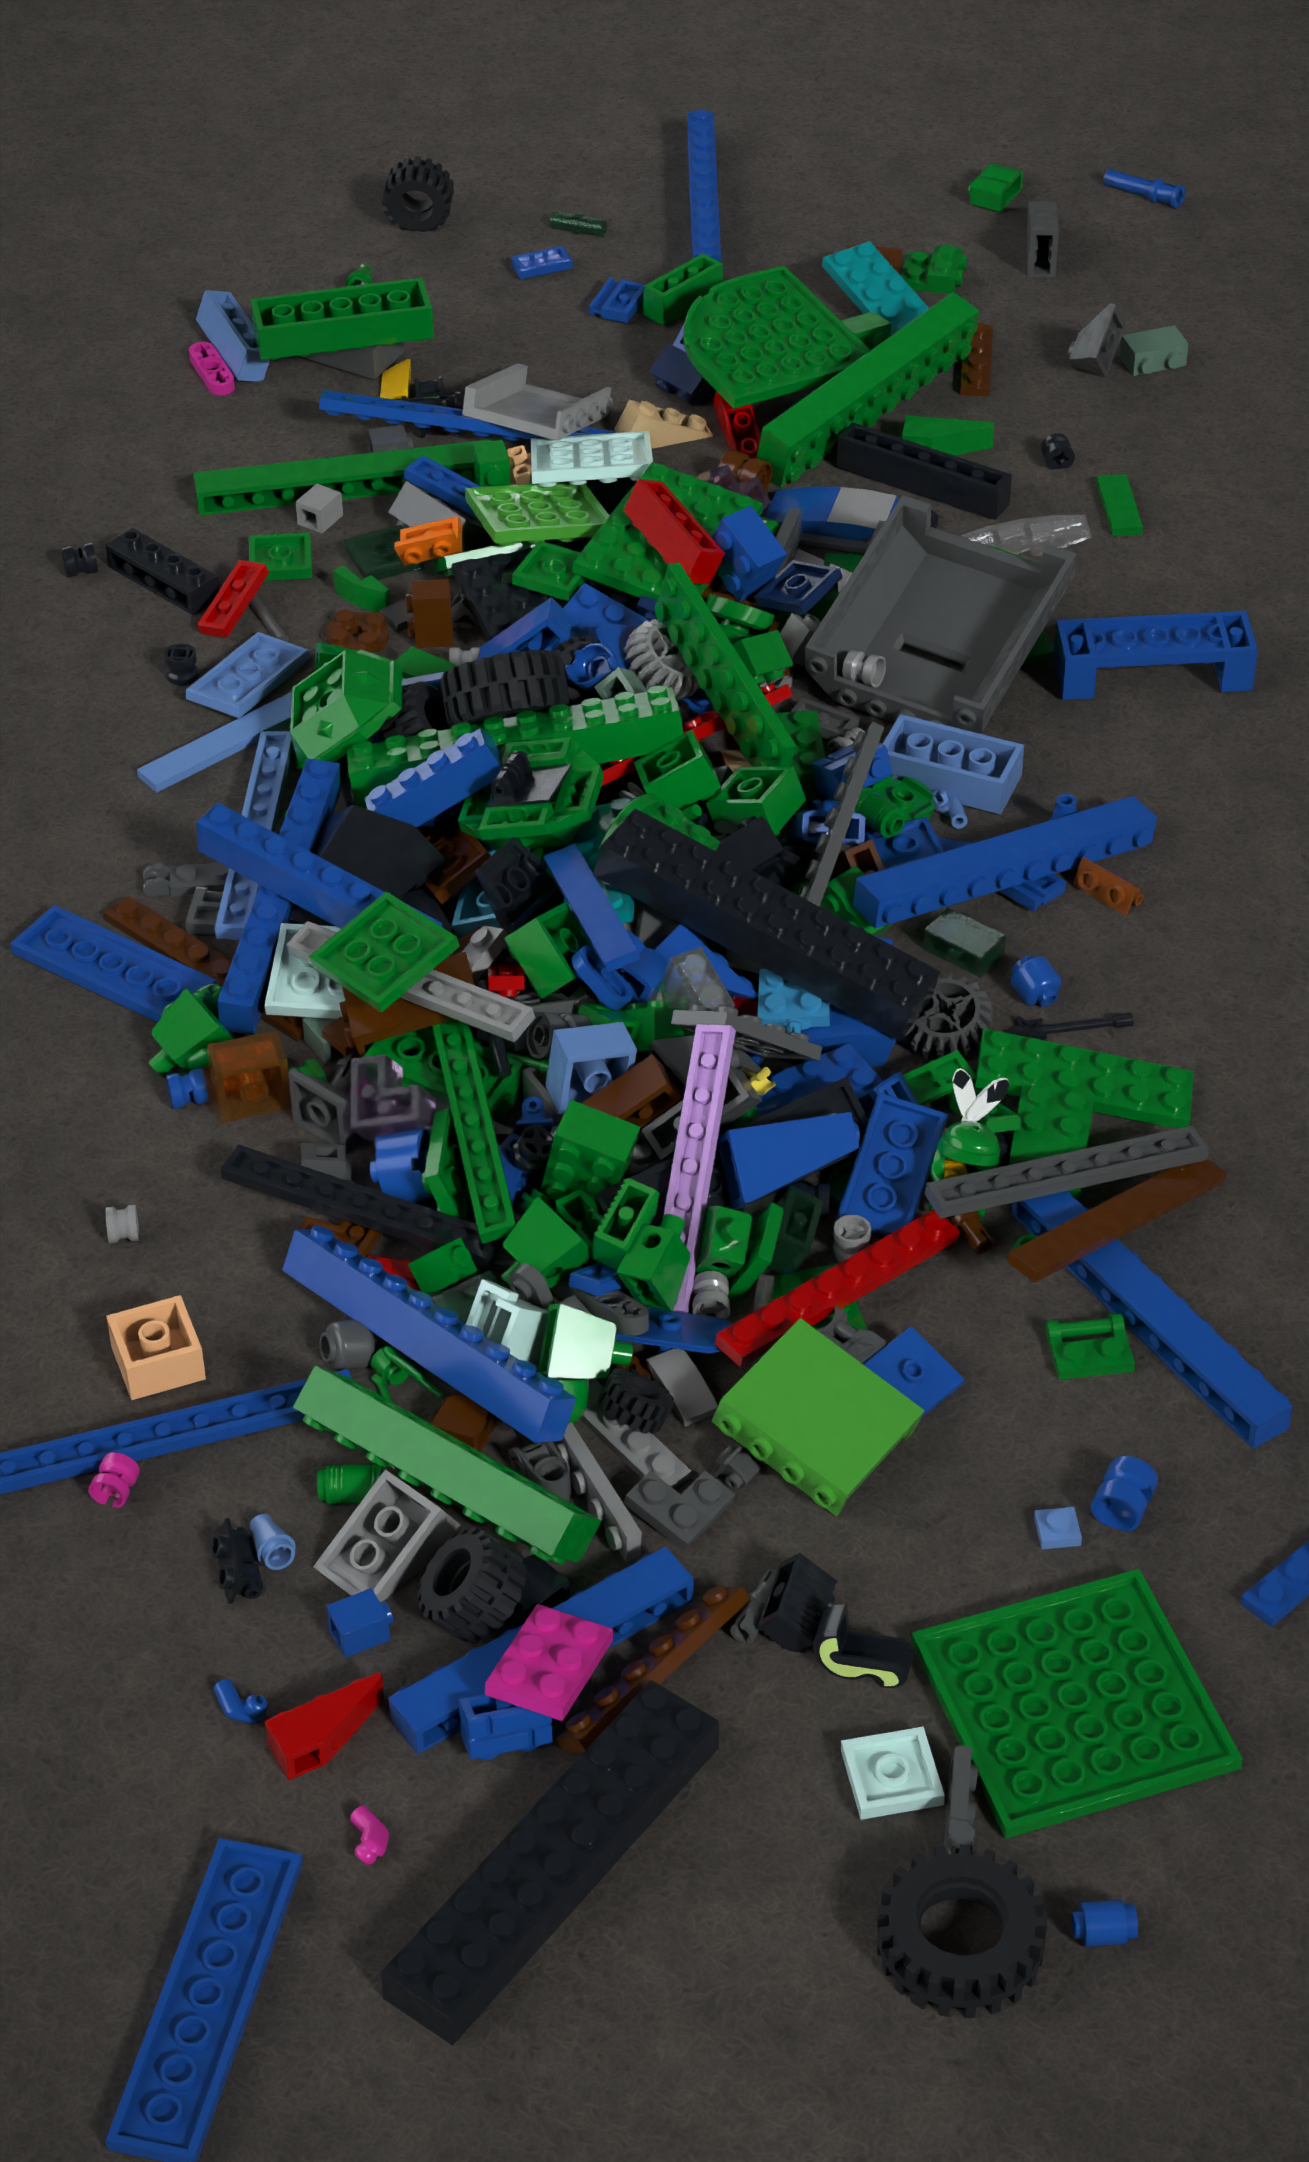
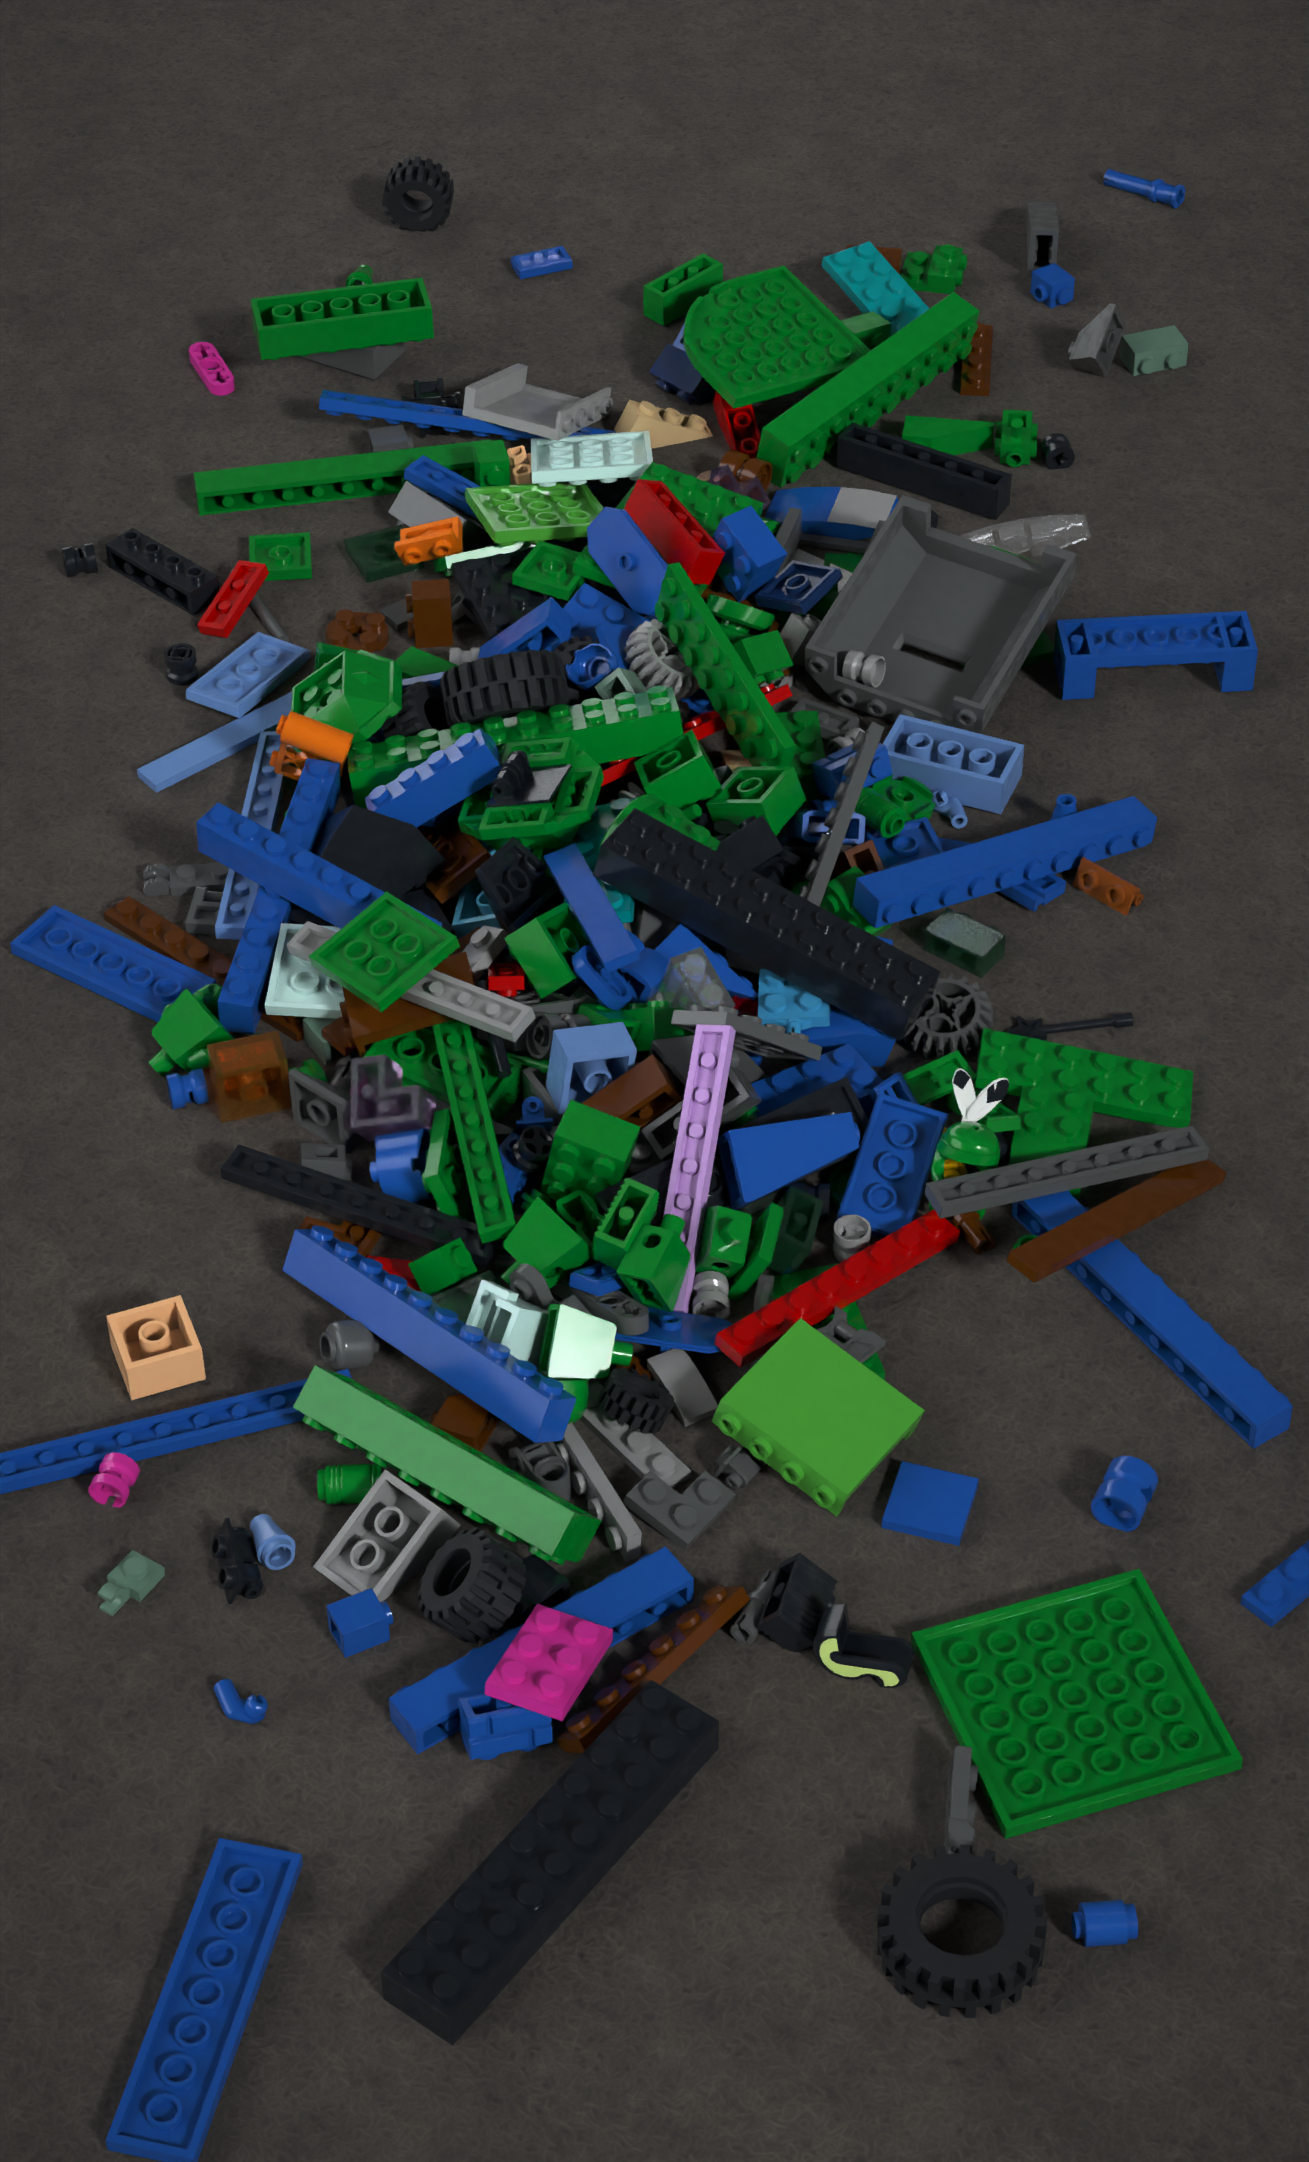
(122, 1224): light grey wheel -> none
(130, 1578): none -> sand green plate
(231, 335): medium blue brick -> none
(313, 739): none -> orange piece
(319, 508): light grey brick -> none
(319, 1729): red slope -> none
(364, 593): green slope -> none
(374, 1835): dark pink arm -> none
(394, 1370): green plant -> none
(396, 381): yellow slope -> none
(578, 224): clear green pin -> none
(617, 300): blue plate -> none
(627, 558): none -> blue shield
(703, 184): blue brick -> none
(759, 1079): light yellow hand -> none
(892, 1773): light aqua plate -> none
(916, 1370): blue plate -> none
(930, 1503): none -> blue tile
(995, 187): green brick -> none
(1016, 438): none -> green brick
(1035, 981): blue head -> none
(1052, 285): none -> blue brick
(1057, 1528): medium blue plate -> none
(1090, 1356): green plate -> none
(1119, 505): green tile -> none

